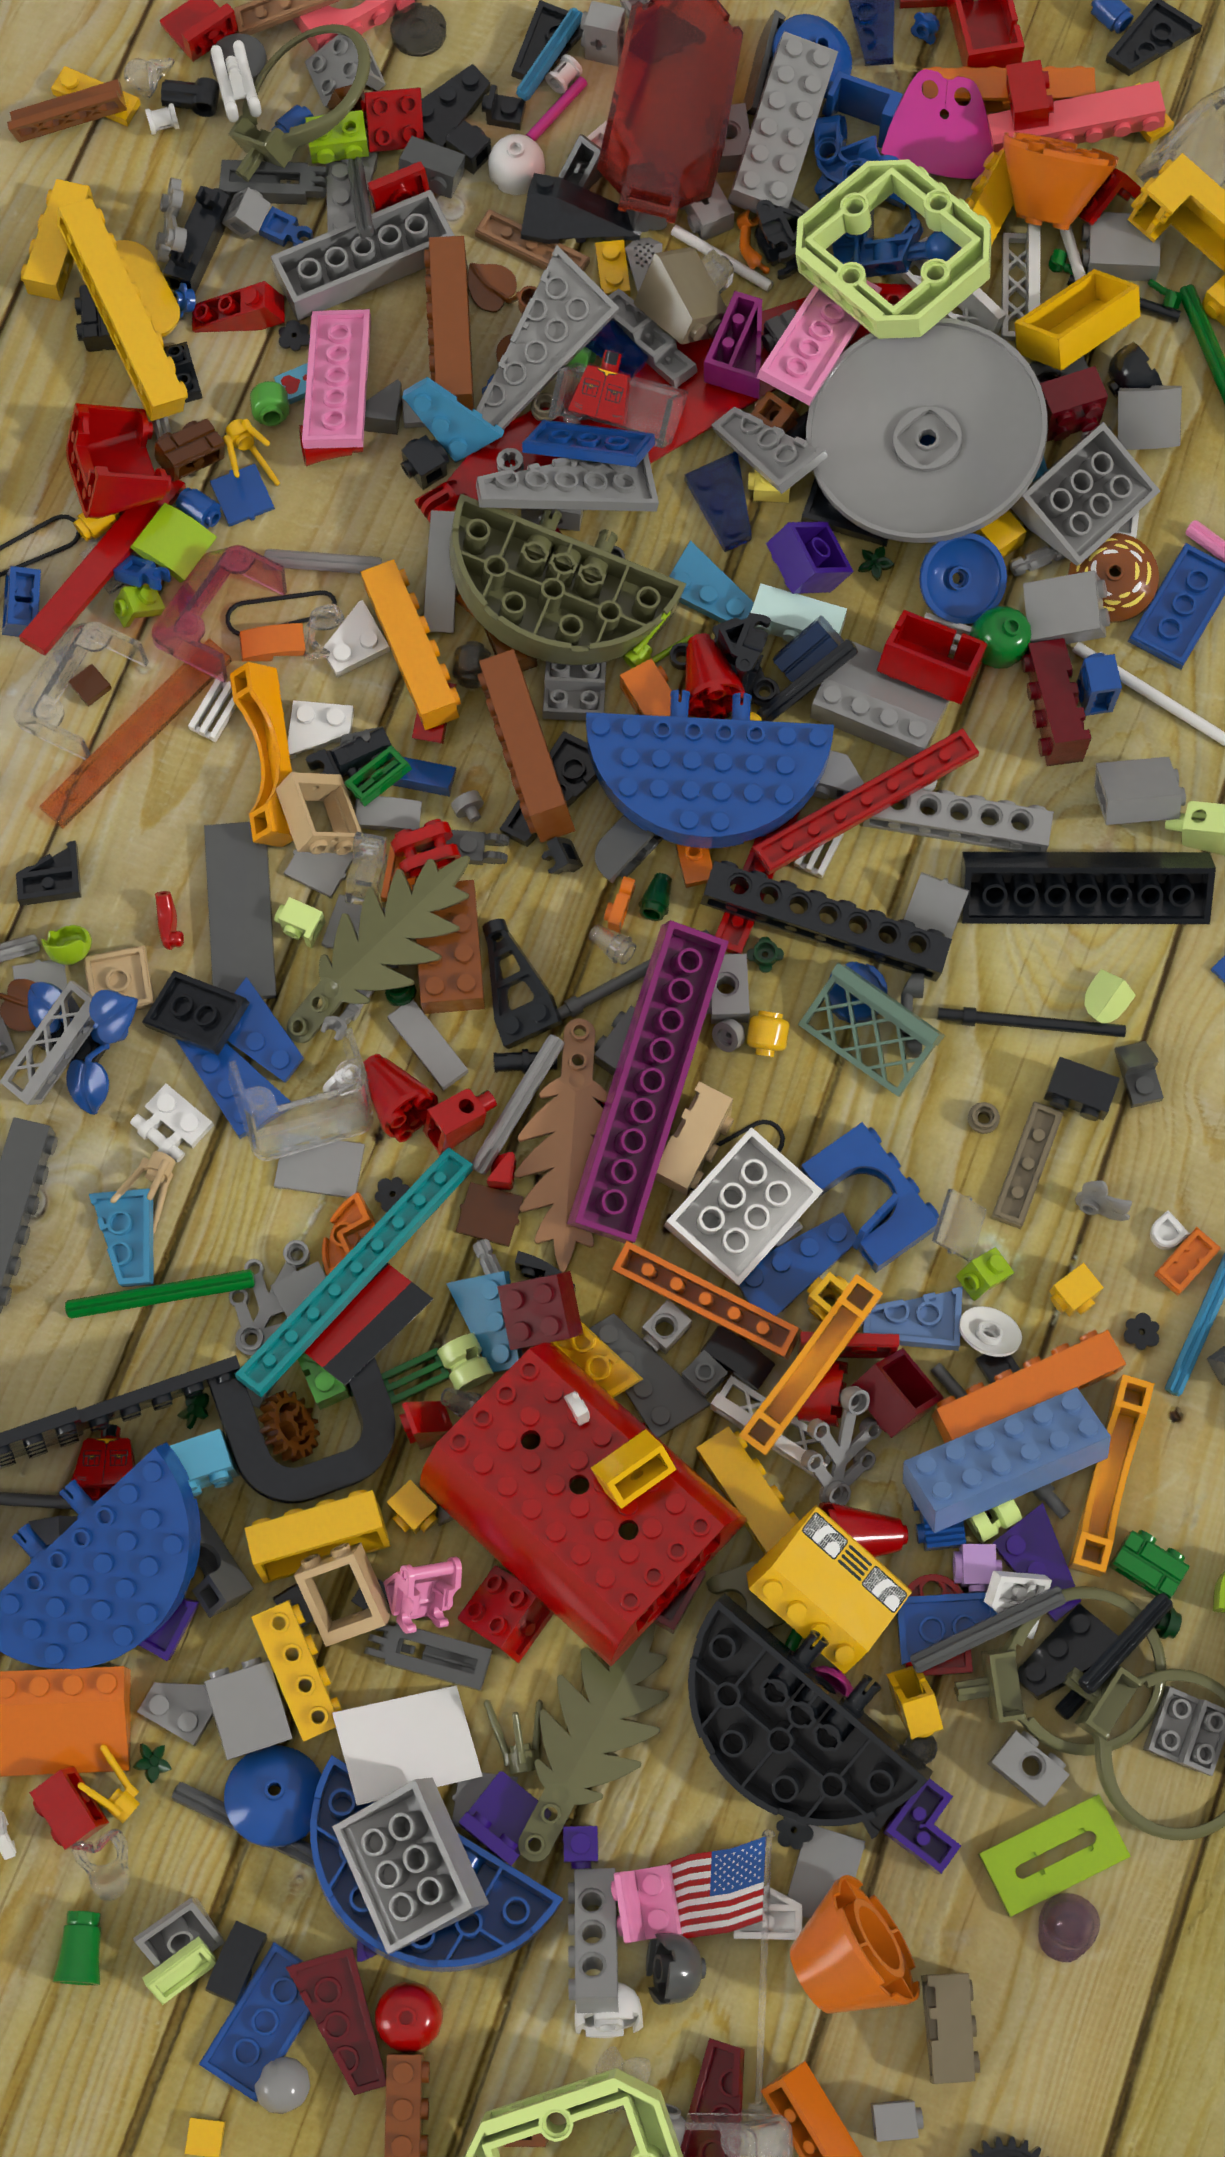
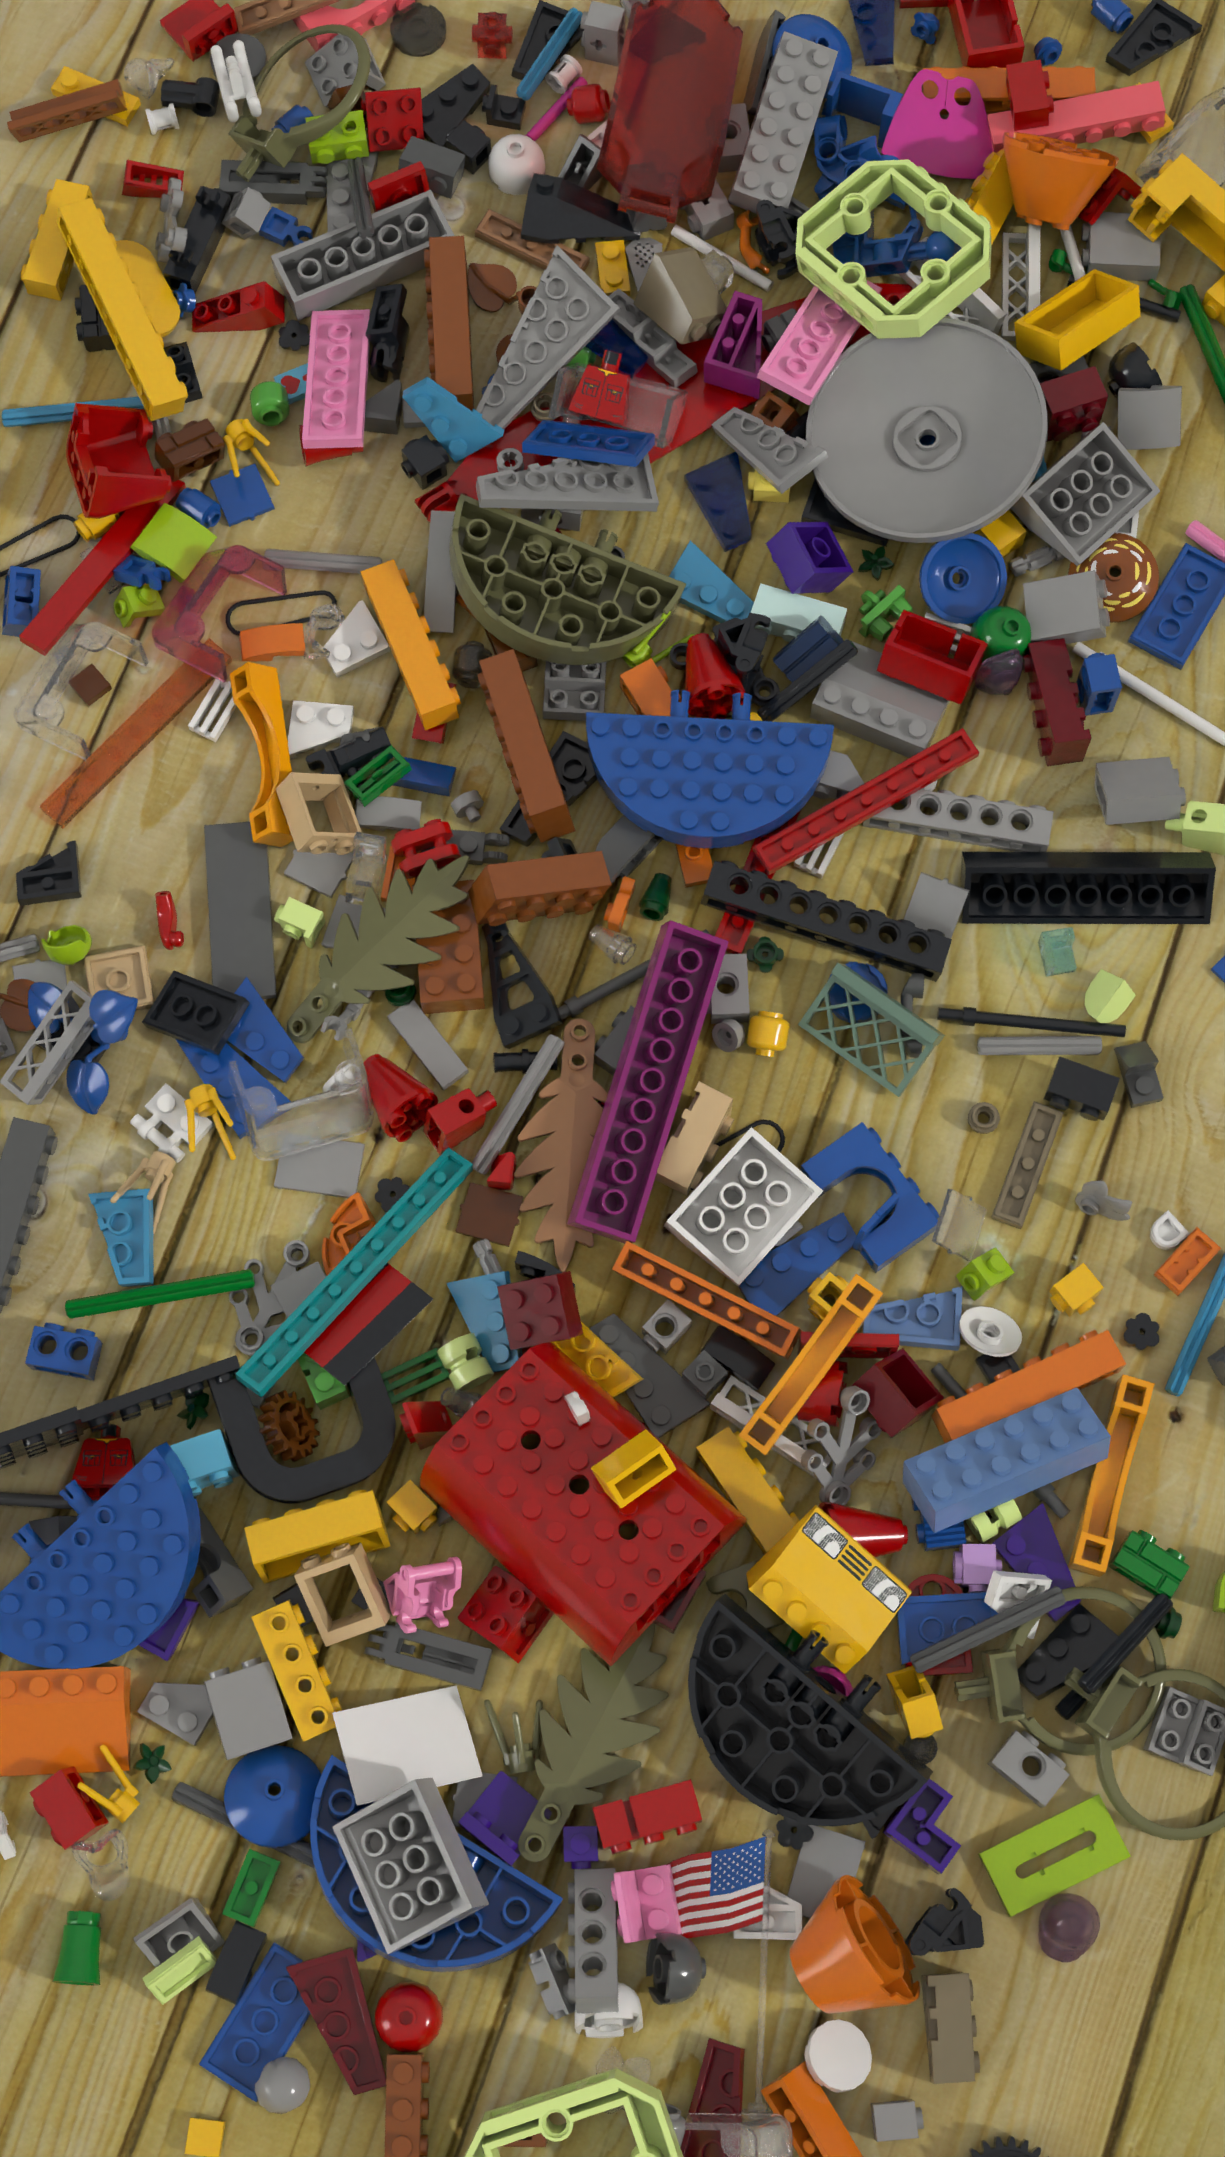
(58, 412): none -> dark azure axle
(61, 1359): none -> blue brick
(143, 170): none -> red slope
(206, 1102): none -> yellow plant
(251, 1888): none -> green plate
(388, 332): none -> black plate
(492, 35): none -> clear red brick
(539, 888): none -> dark orange brick
(550, 1966): none -> light grey hinge
(588, 104): none -> red head
(648, 1816): none -> red piece
(838, 2056): none -> white tile
(874, 621): none -> bright green hips
(947, 1929): none -> black piece
(1000, 673): none -> hat
(1040, 1045): none -> light grey axle
(1047, 50): none -> blue plate
(1057, 951): none -> clear light blue panel

